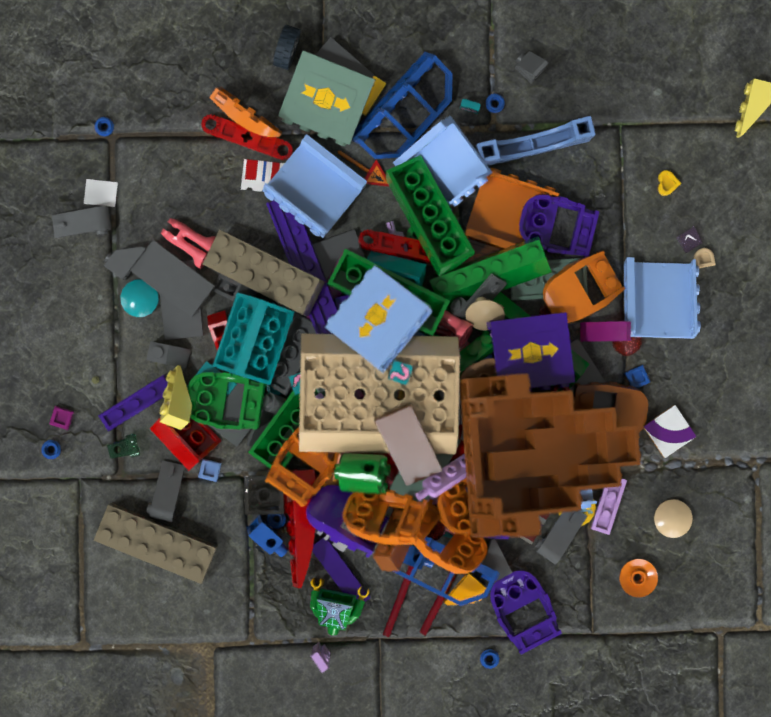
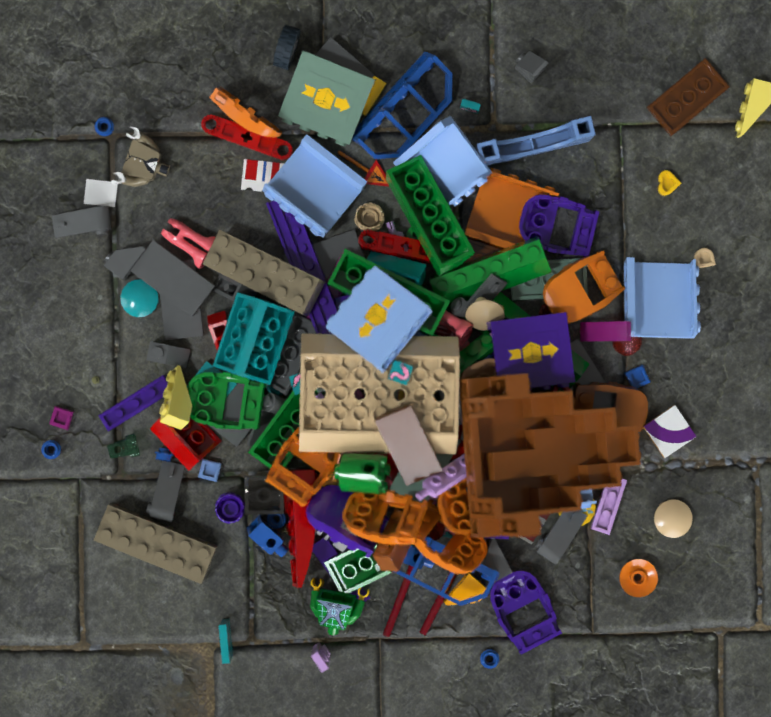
(142, 161): none -> dark tan torso
(163, 454): none -> blue plate
(225, 641): none -> teal tile
(230, 507): none -> dark purple hair
(354, 570): none -> green slope
(369, 217): none -> tan hair
(495, 97): blue plate -> none
(688, 97): none -> reddish brown tile
(689, 239): clear purple slope -> none

